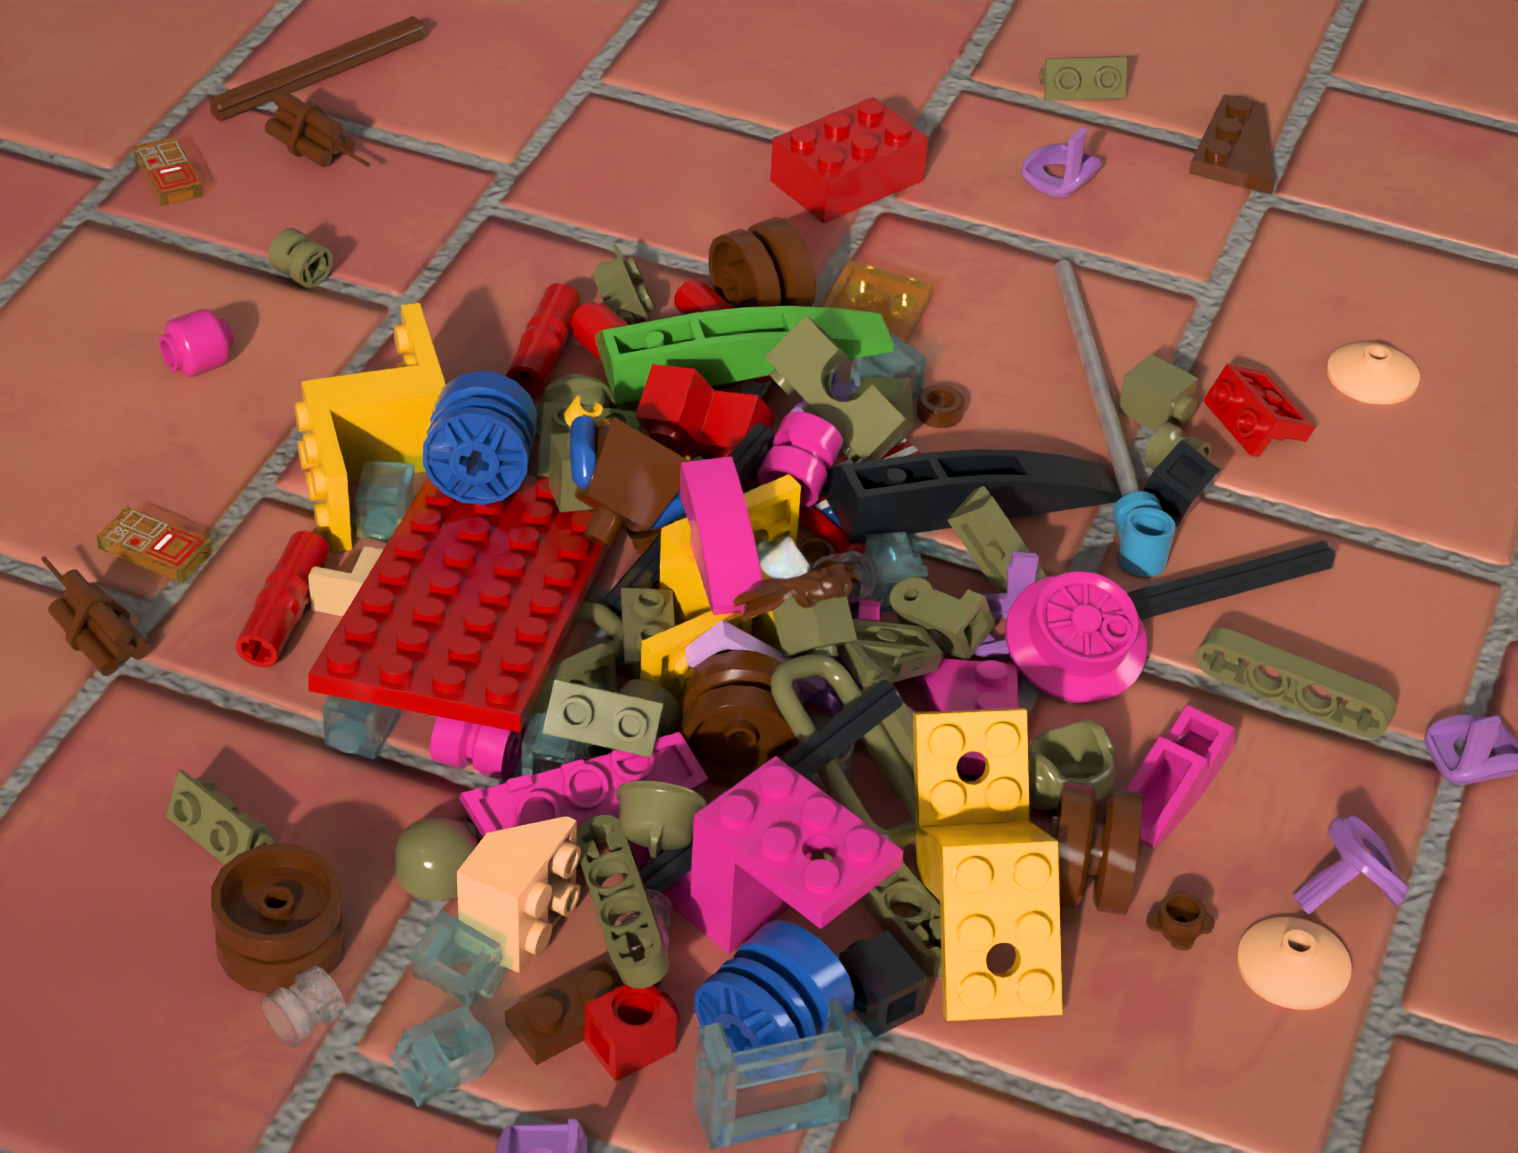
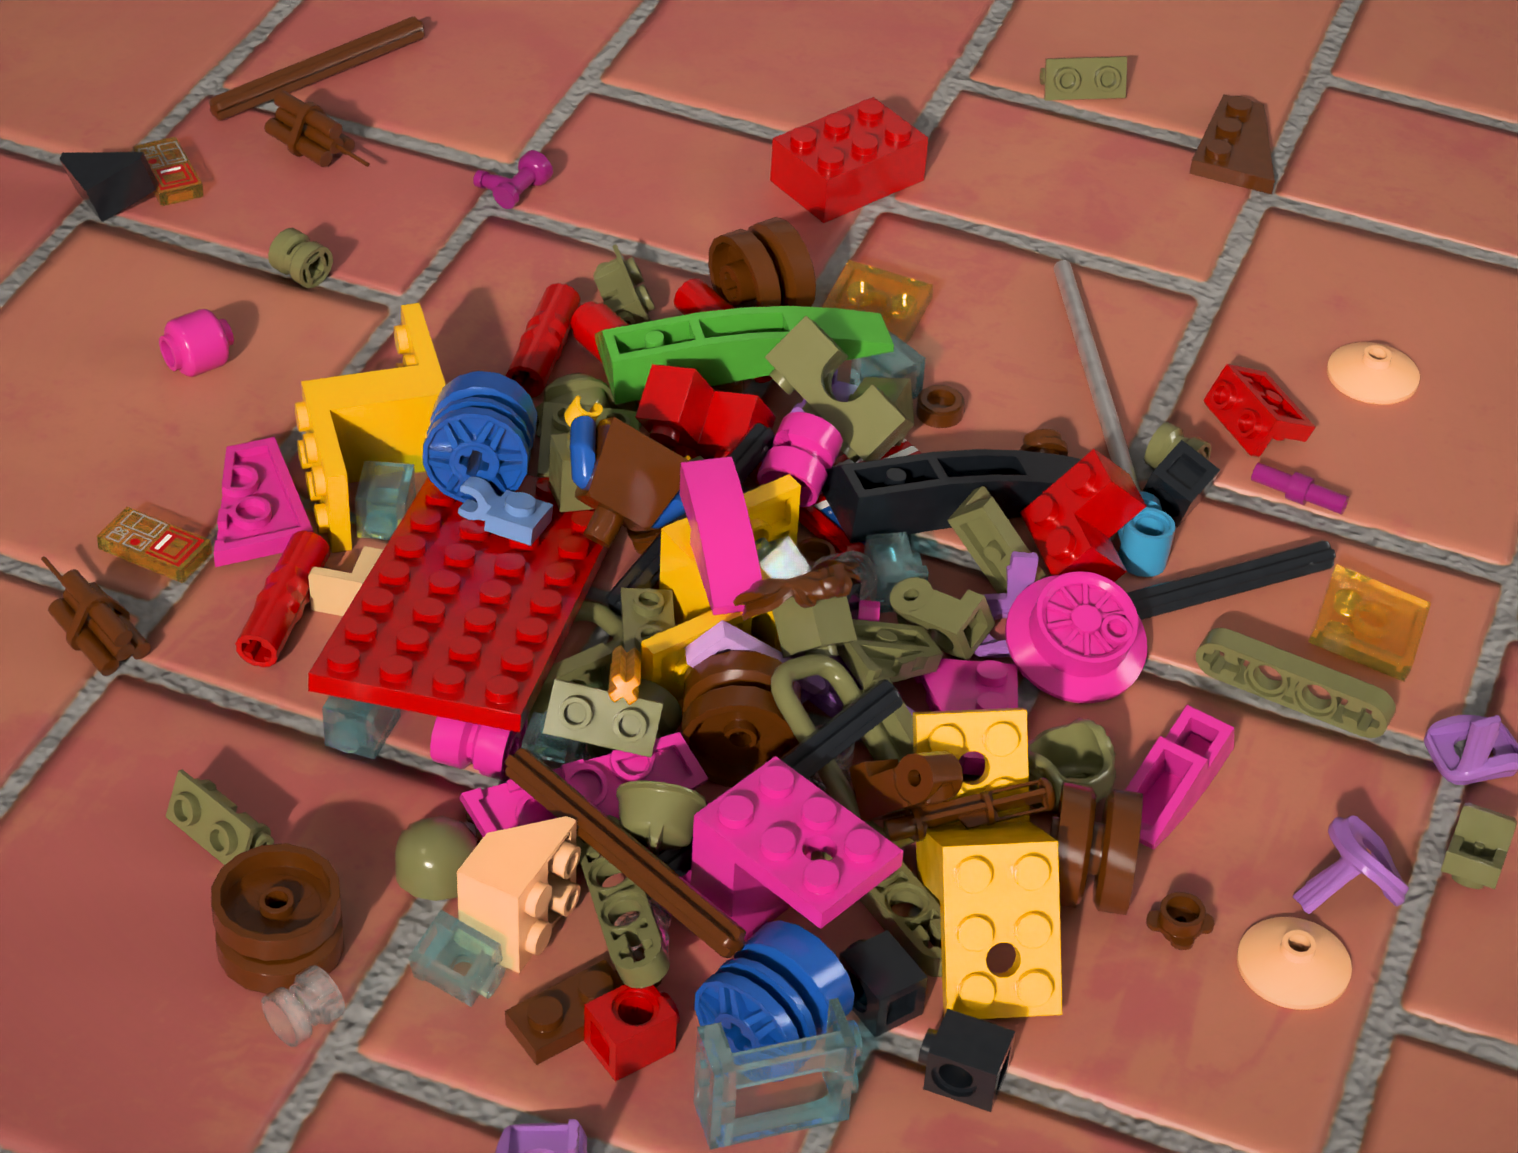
(109, 179): none -> black slope
(257, 504): none -> dark pink wing
(442, 1054): clear light blue brick -> none
(510, 516): none -> medium blue plate
(533, 170): none -> magenta piece
(625, 675): none -> light orange axle
(627, 854): none -> reddish brown axle
(892, 787): none -> reddish brown leg
(966, 1059): none -> black brick
(969, 810): none -> reddish brown piece
(1045, 442): none -> reddish brown plate
(1078, 170): medium lavender piece -> none
(1080, 515): none -> red brick
(1158, 393): olive brick -> none
(1300, 488): none -> magenta bar
(1370, 623): none -> clear yellow plate
(1479, 847): none -> olive bracket

